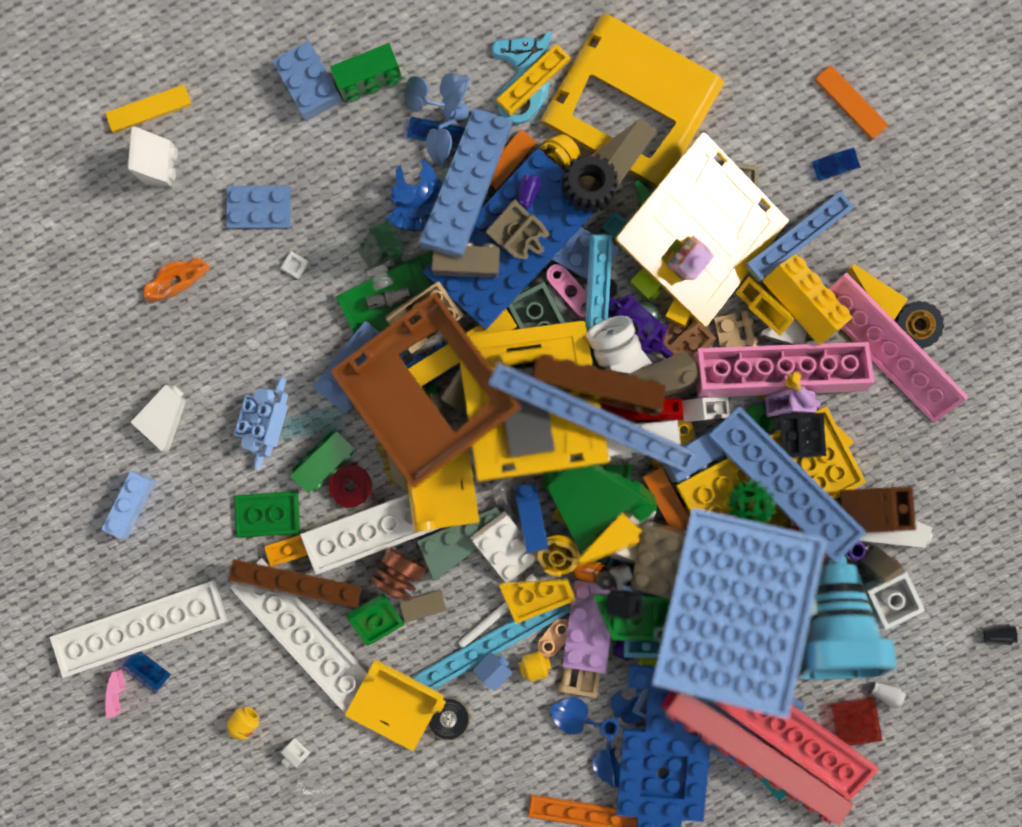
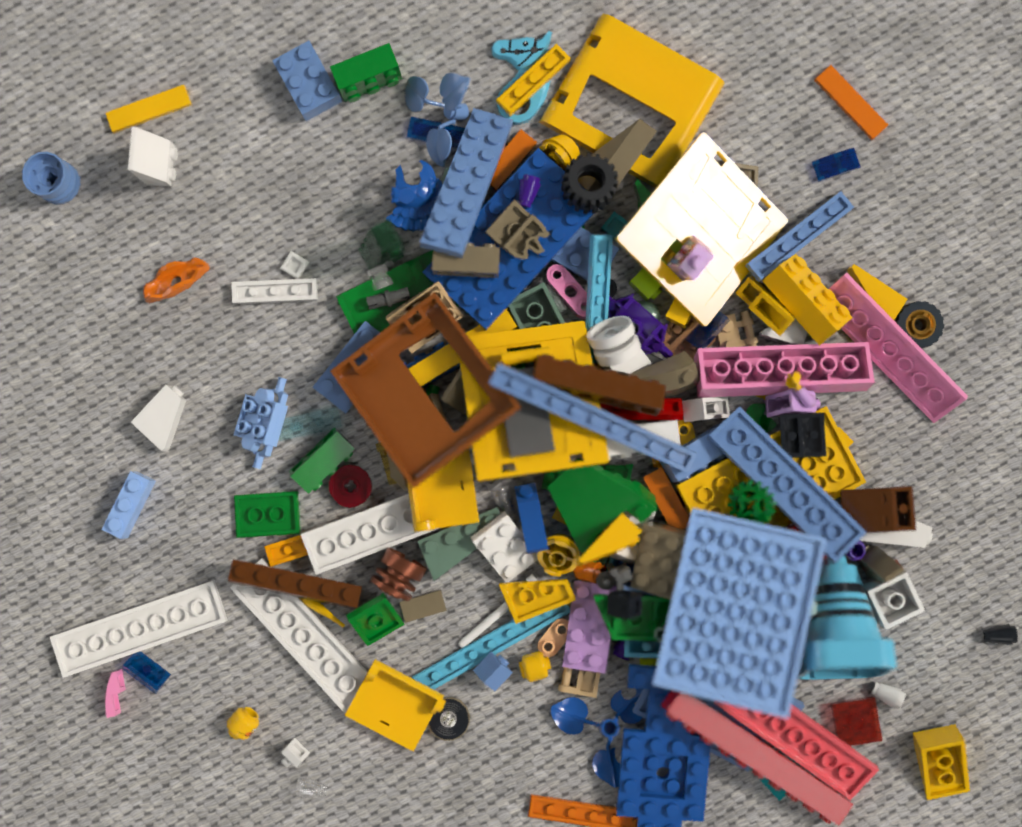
(41, 172): none -> medium blue wheel
(258, 207): medium blue plate -> none
(274, 291): none -> white plate
(321, 609): none -> yellow animal
(703, 336): none -> clear blue slope
(942, 761): none -> yellow slope

